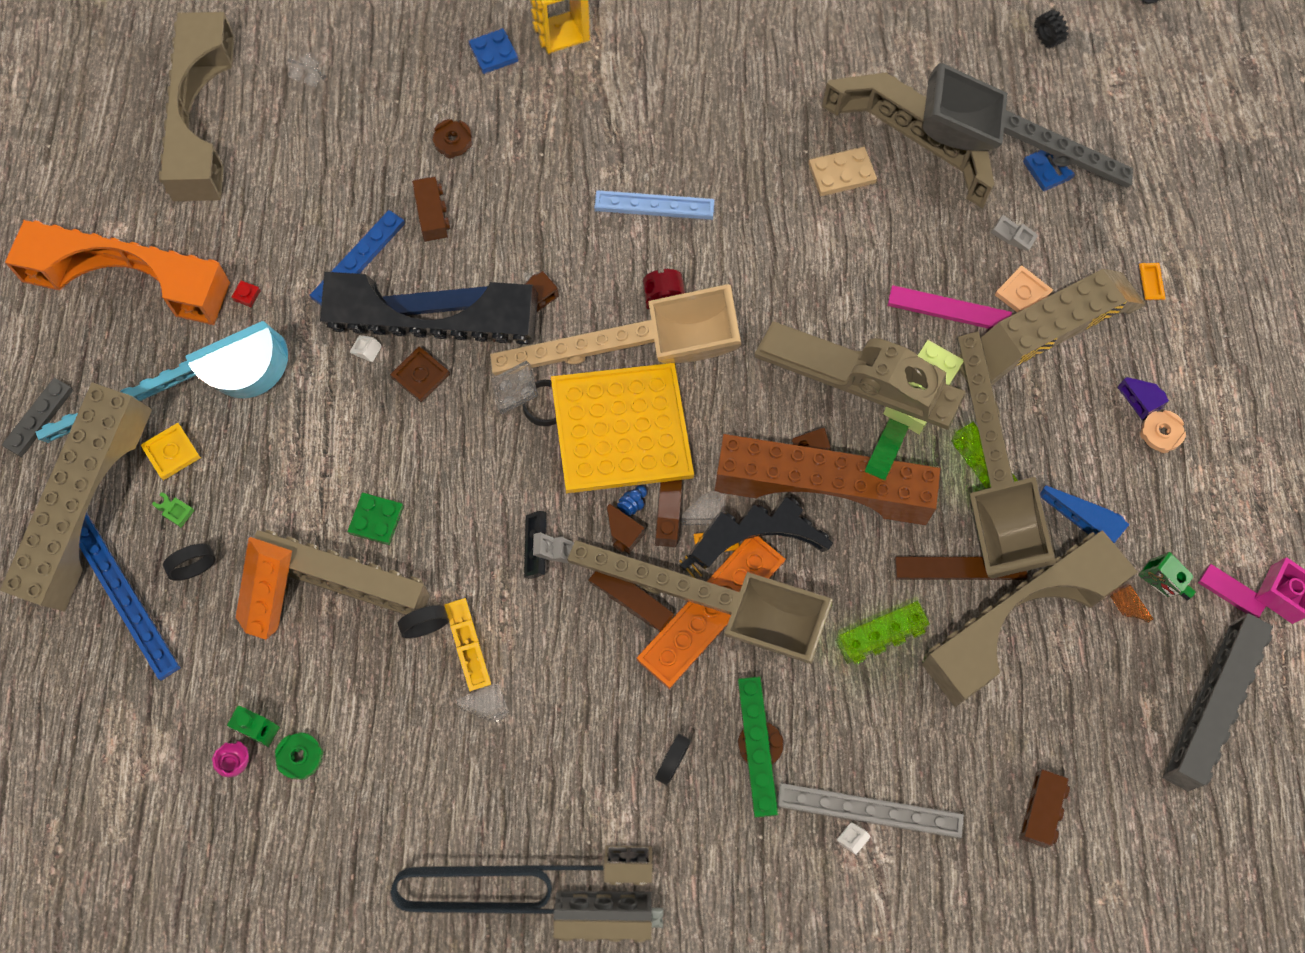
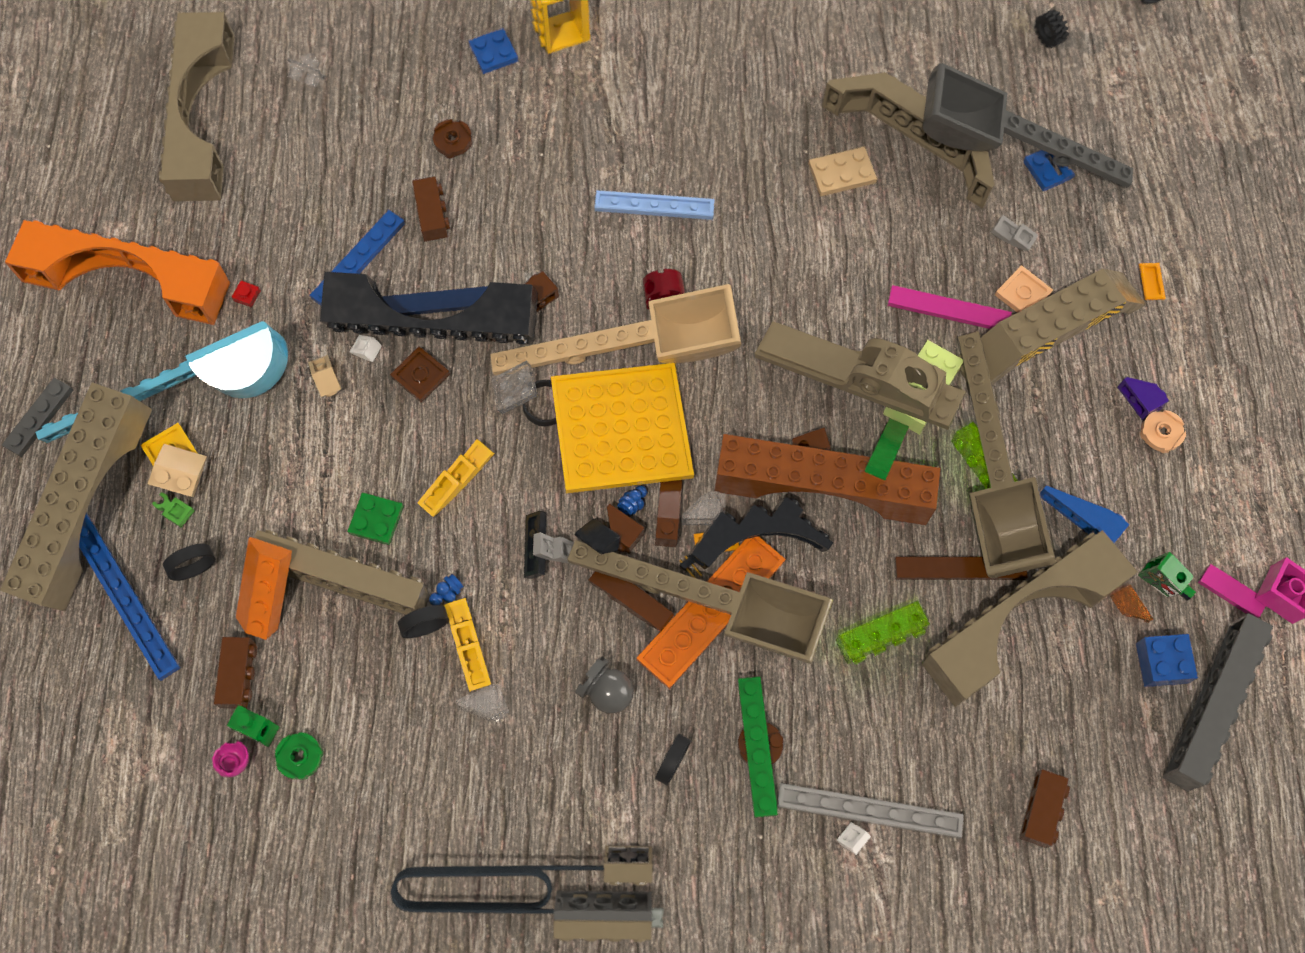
(177, 470): none -> tan slope
(235, 672): none -> reddish brown brick
(324, 376): none -> tan slope
(446, 590): none -> blue piece
(455, 478): none -> yellow slope
(598, 537): none -> black slope
(608, 688): none -> dark grey tile
(1166, 660): none -> blue brick

